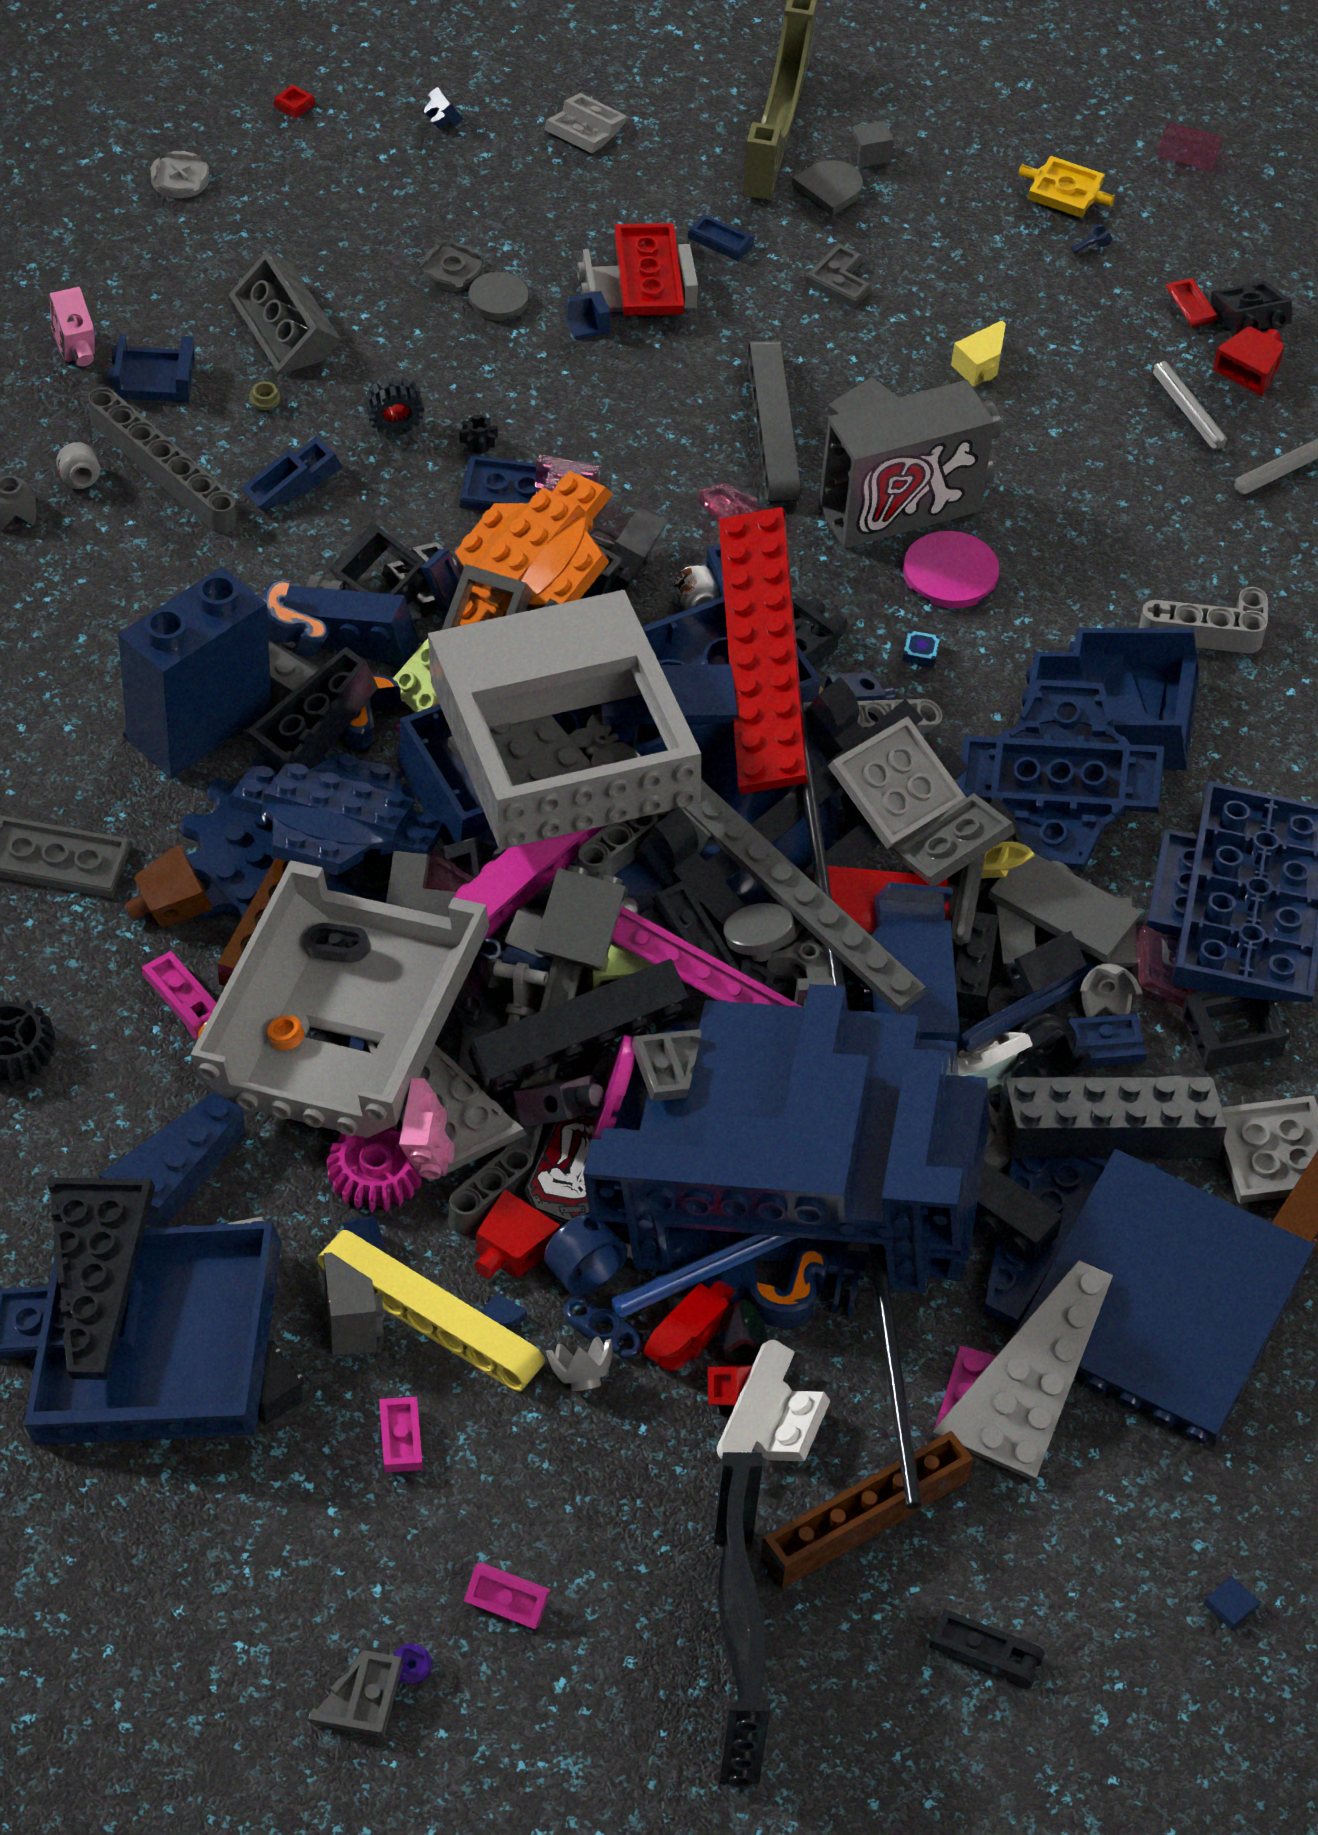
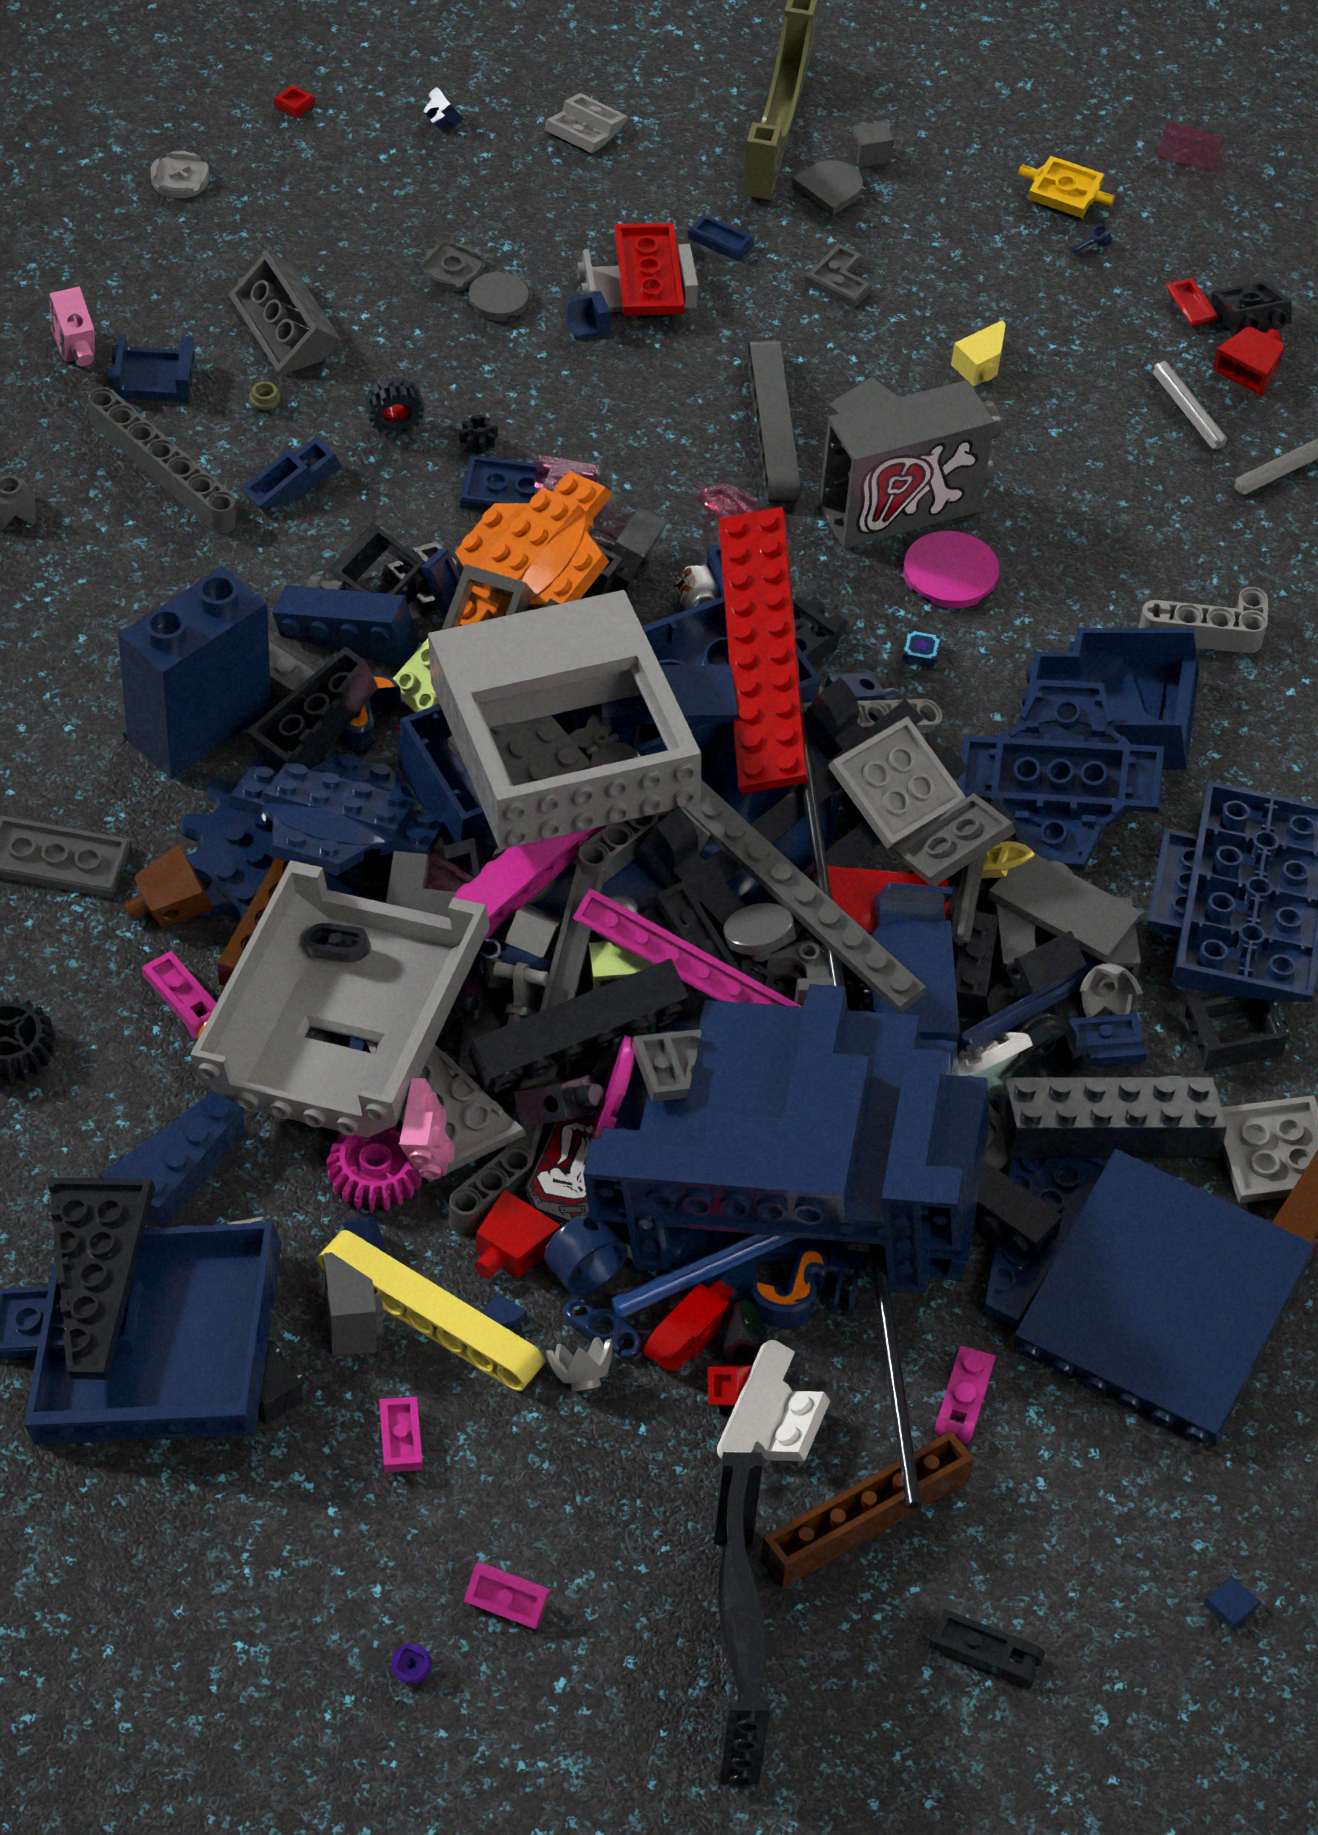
(78, 465): light grey head -> none
(285, 1032): orange tile -> none
(291, 625): dark blue animal -> none
(363, 1696): dark grey wing -> none
(581, 918): dark grey panel -> none
(1021, 1393): light grey wing -> none
(1157, 964): clear pink tile -> none

